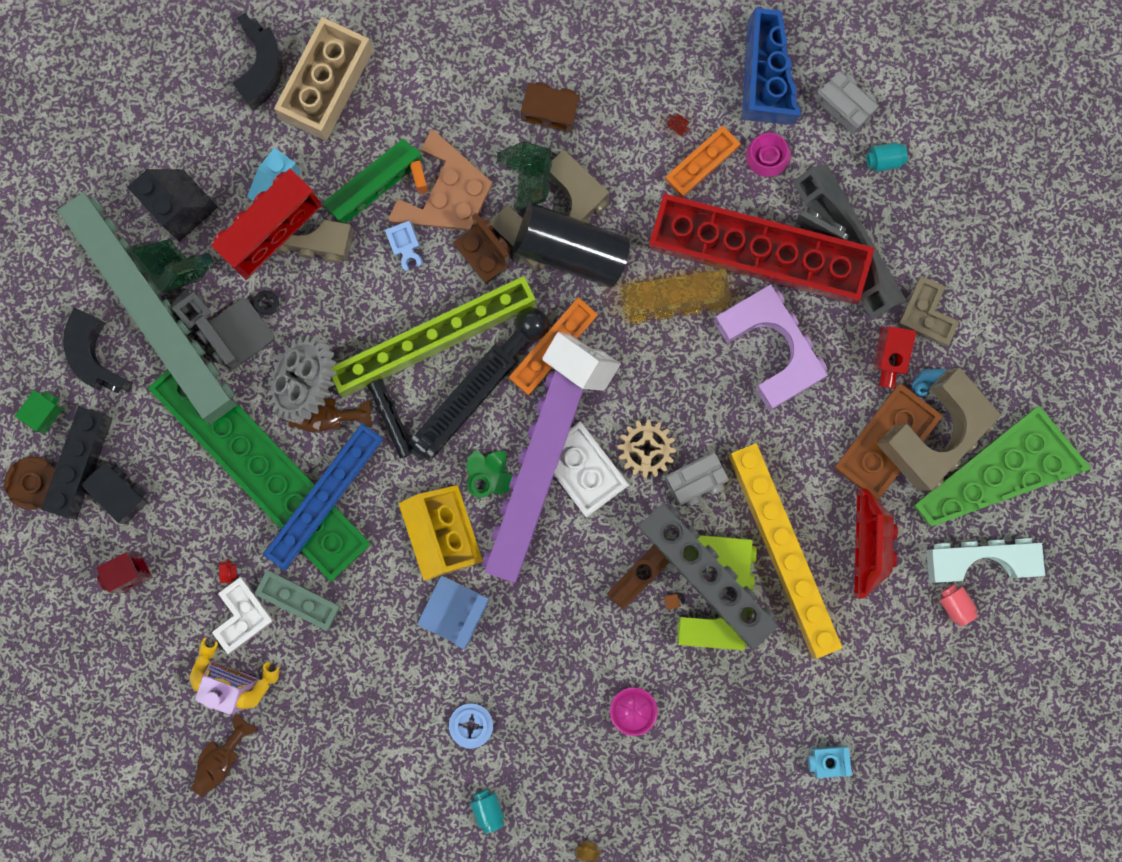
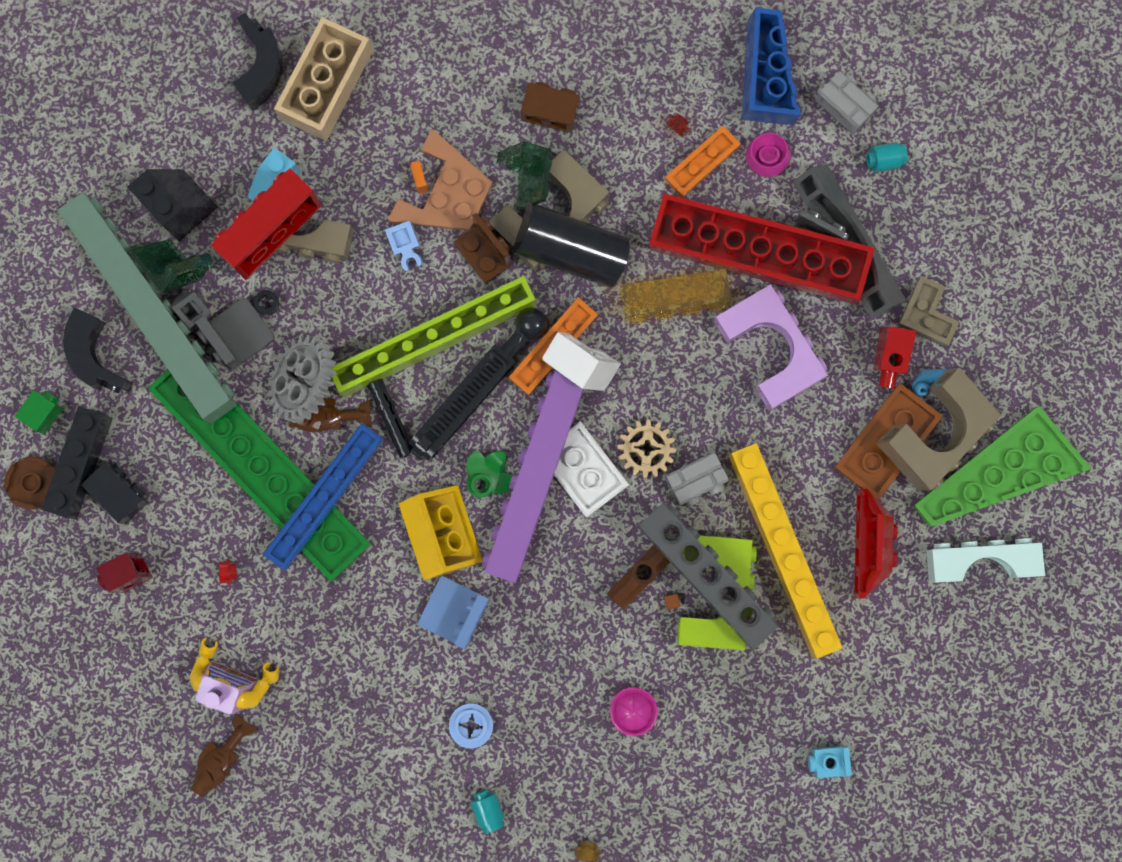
(248, 618): white plate -> none
(297, 600): sand green plate -> none
(372, 182): green panel -> none
(958, 605): coral brick -> none

